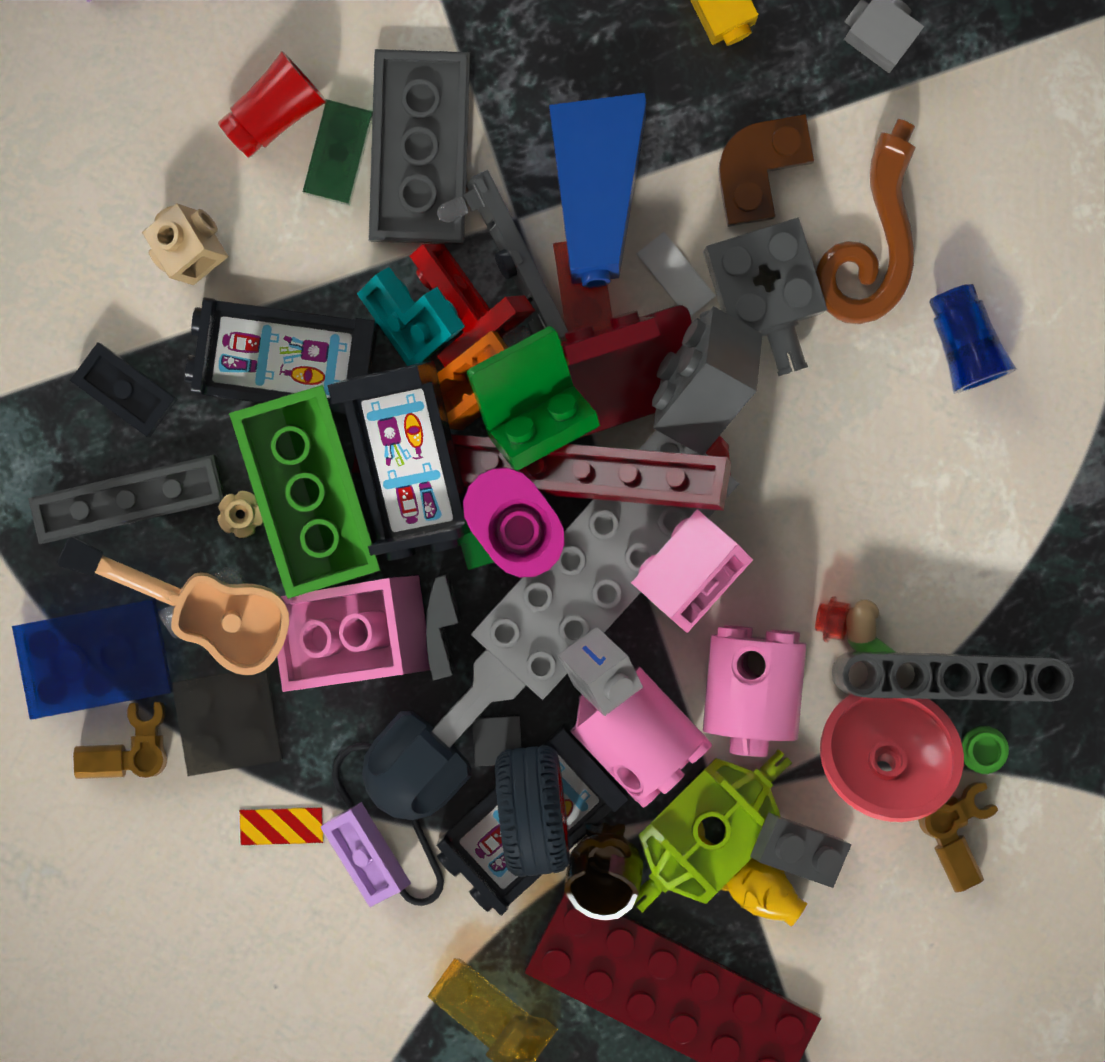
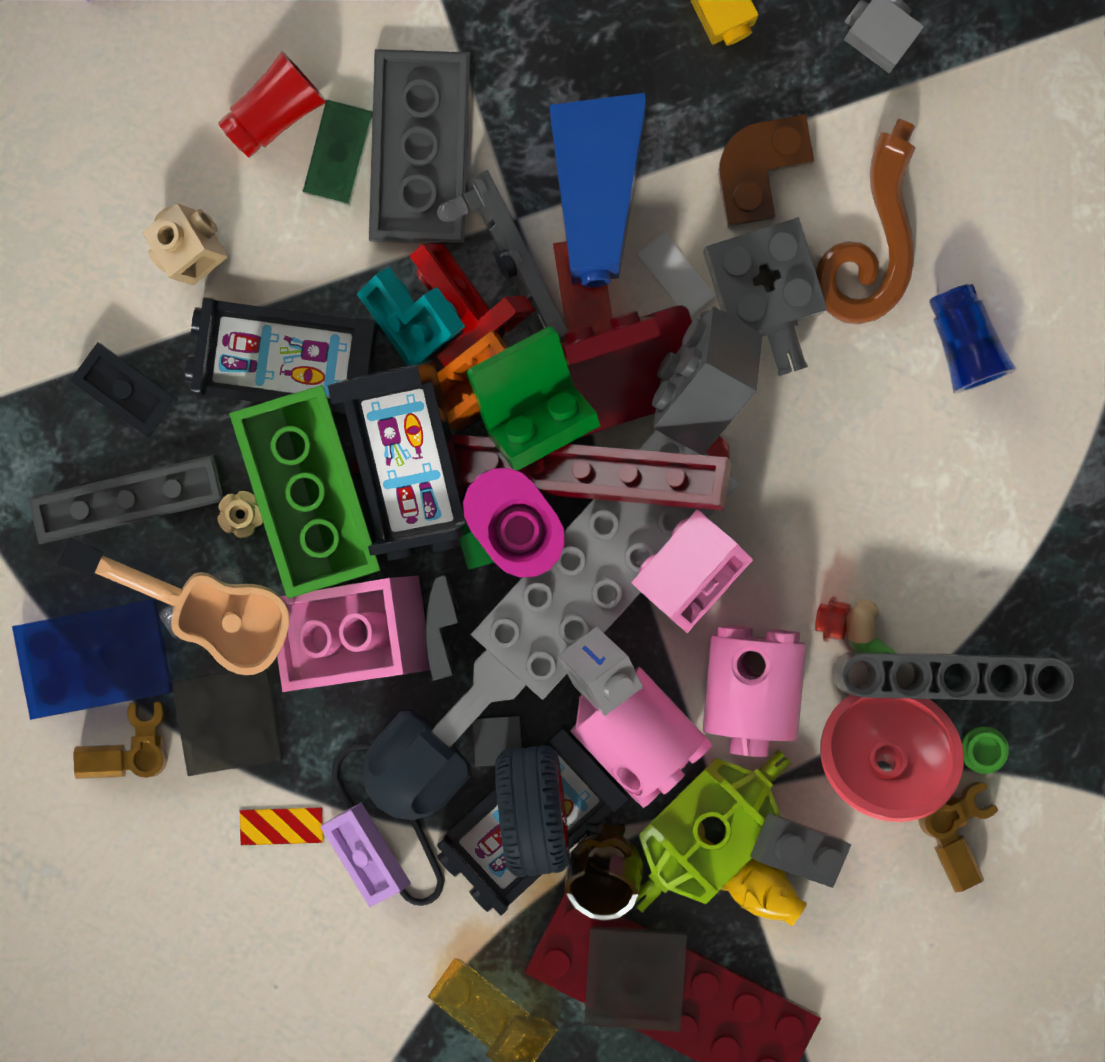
(635, 978): none -> clear smoke plate

